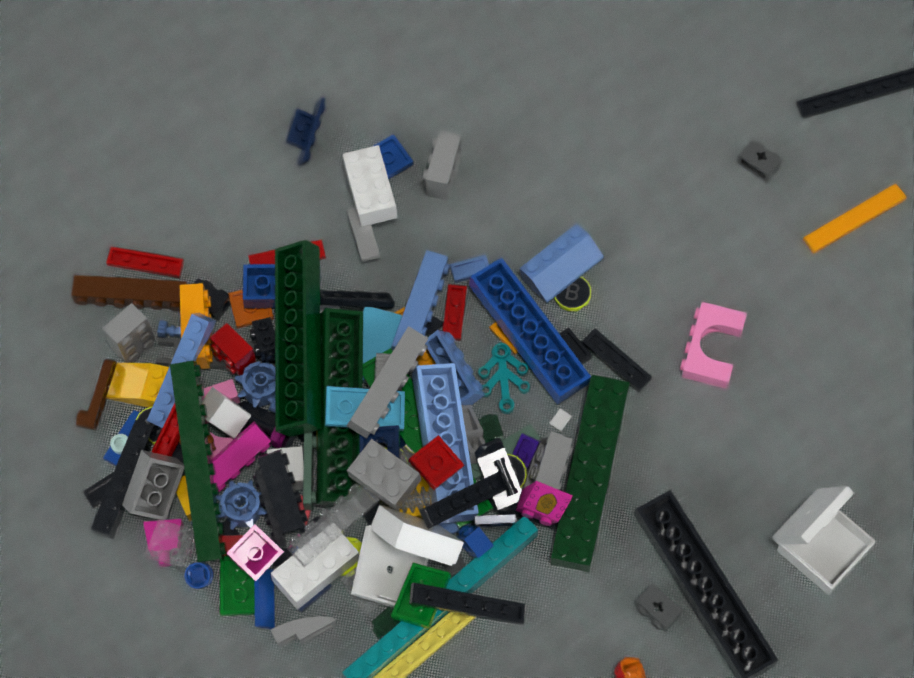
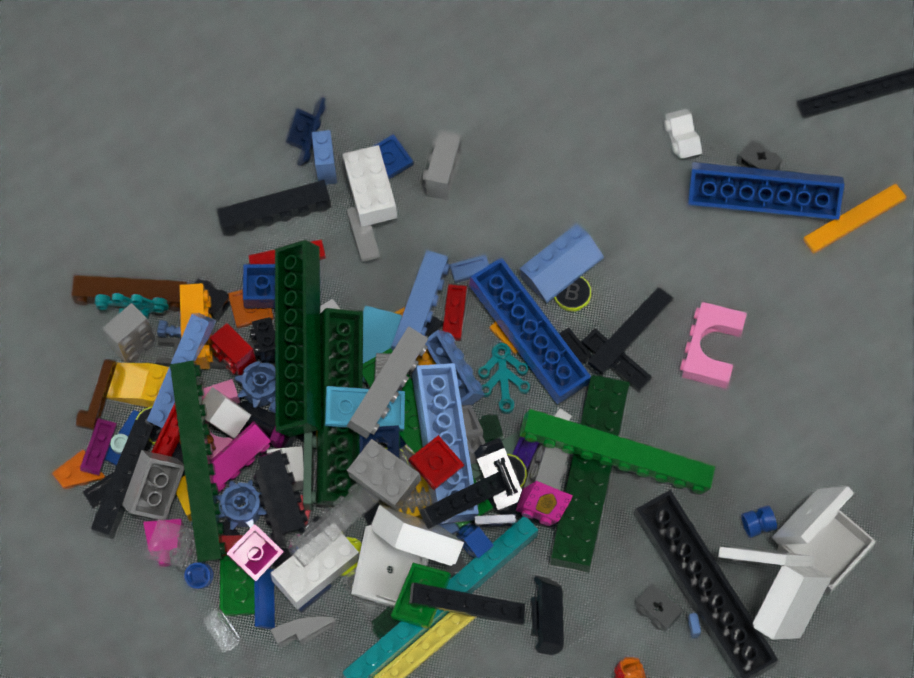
(70, 475): none -> orange wing
(98, 447): none -> magenta plate
(145, 262): red tile -> none
(156, 305): none -> teal plant
(221, 630): none -> clear plate
(274, 208): none -> black brick
(324, 156): none -> medium blue brick
(356, 298): black tile -> none
(548, 616): none -> black piece
(617, 451): none -> green brick
(630, 330): none -> black tile
(682, 134): none -> white brick
(694, 625): none -> medium blue tile
(759, 521): none -> blue wheel
(766, 190): none -> blue brick
(791, 596): none -> white container

